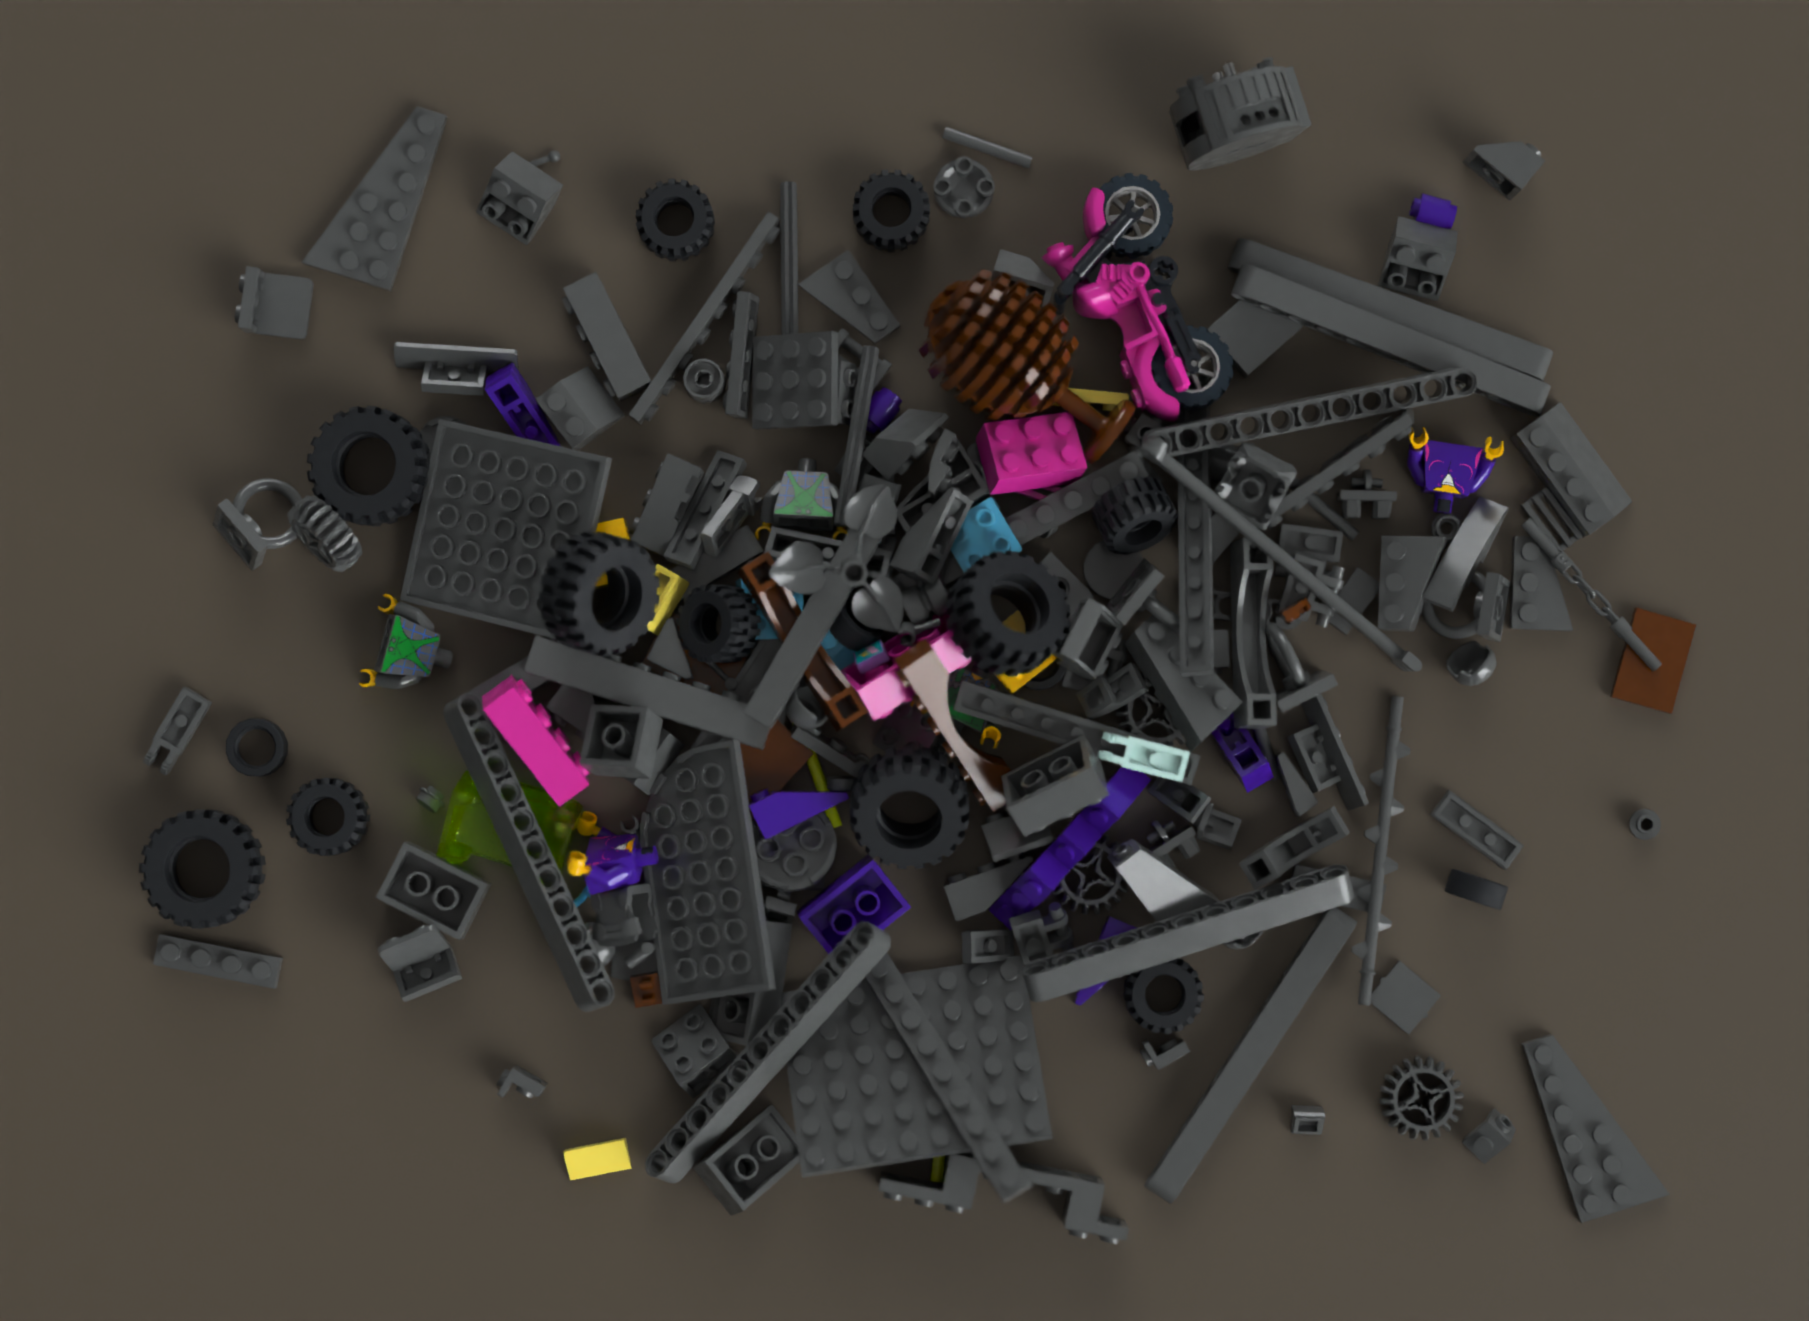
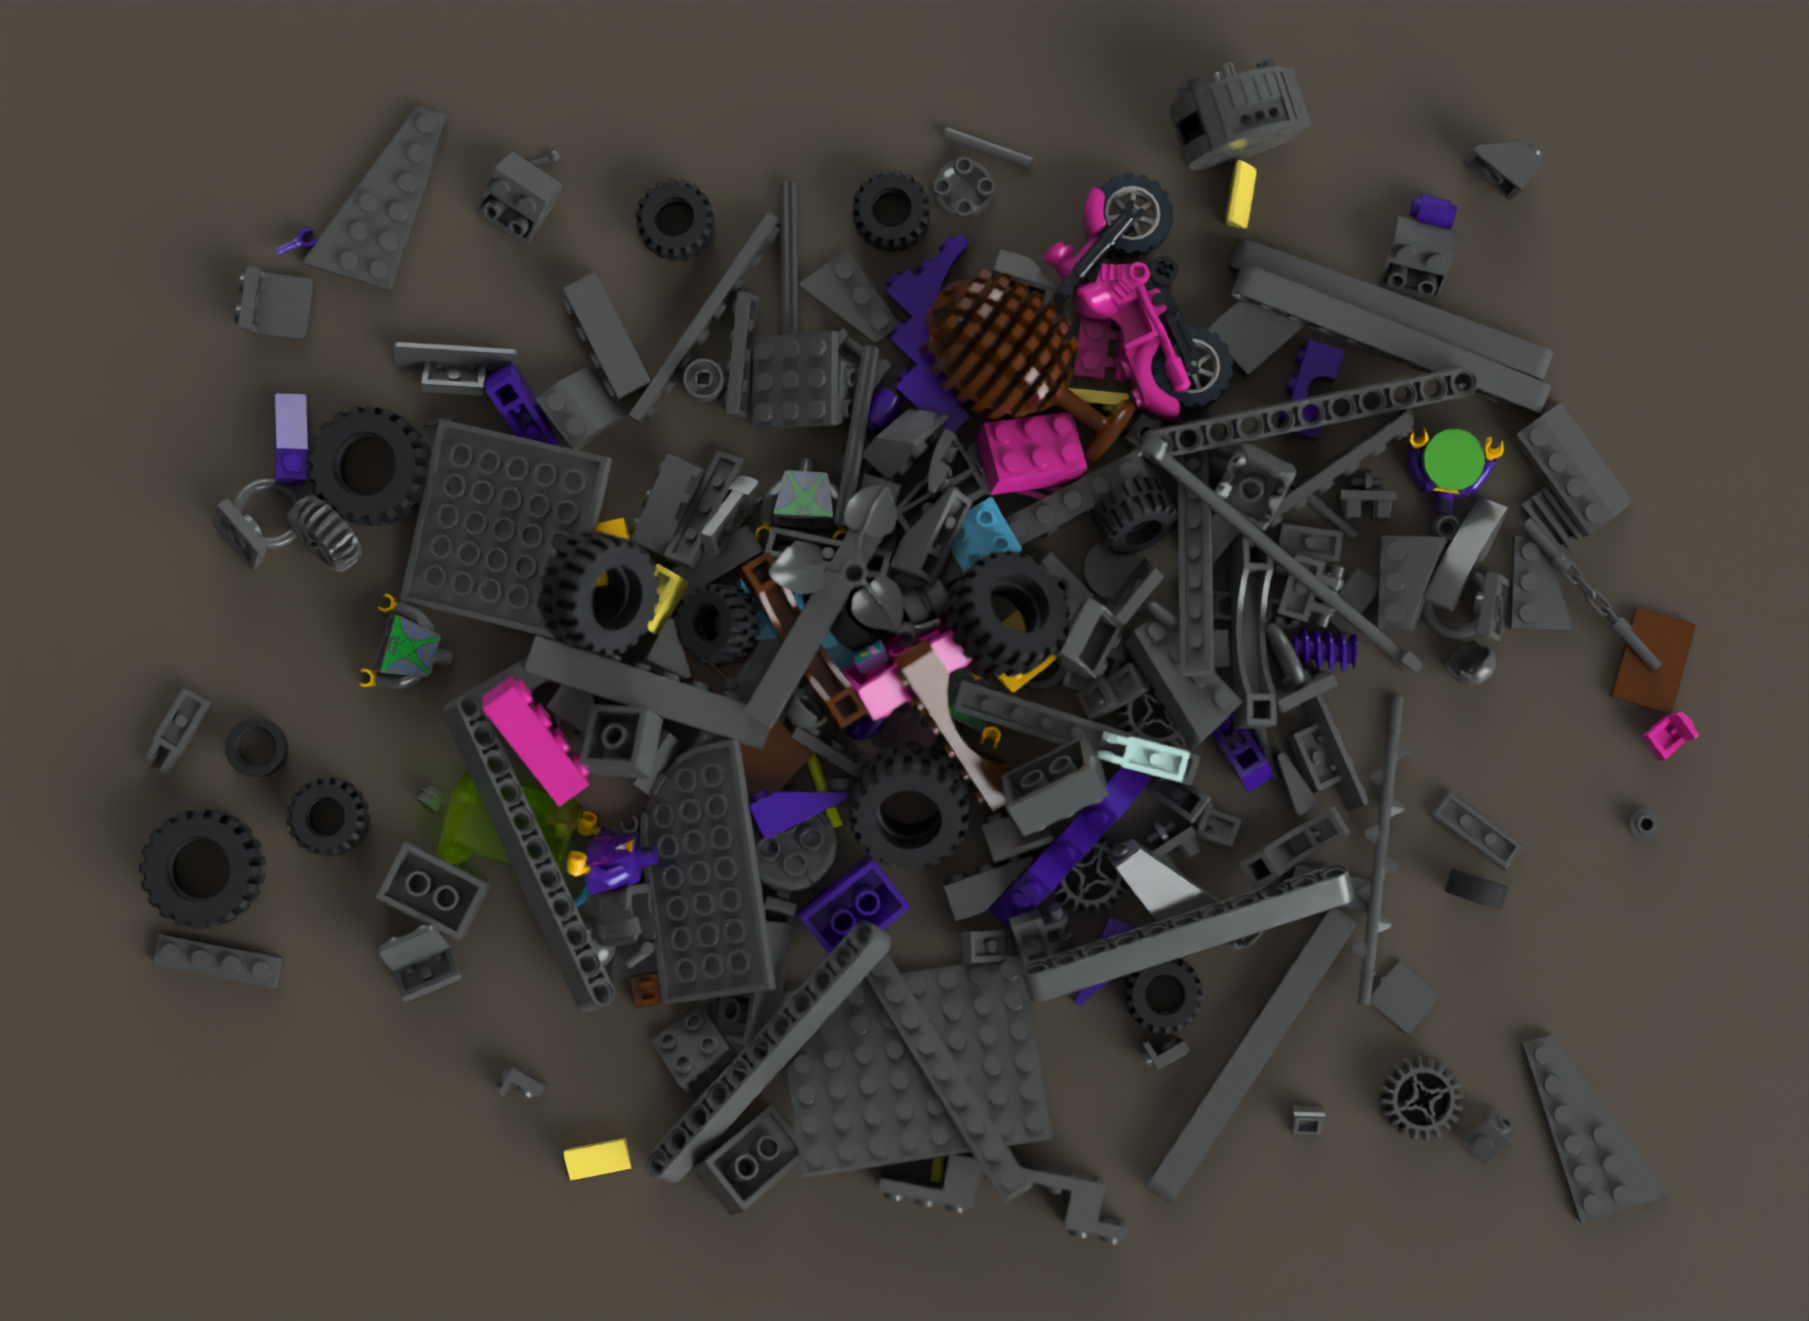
(291, 440): none -> slope
(296, 243): none -> dark purple hand
(864, 728): none -> dark purple arm
(914, 297): none -> dark purple arch
(1093, 348): none -> dark pink plate
(1240, 195): none -> light yellow slope
(1294, 610): reddish brown tile -> none
(1315, 363): none -> dark purple arch
(1326, 649): none -> dark purple piece
(1453, 459): none -> bright green tile
(1669, 734): none -> dark pink bracket

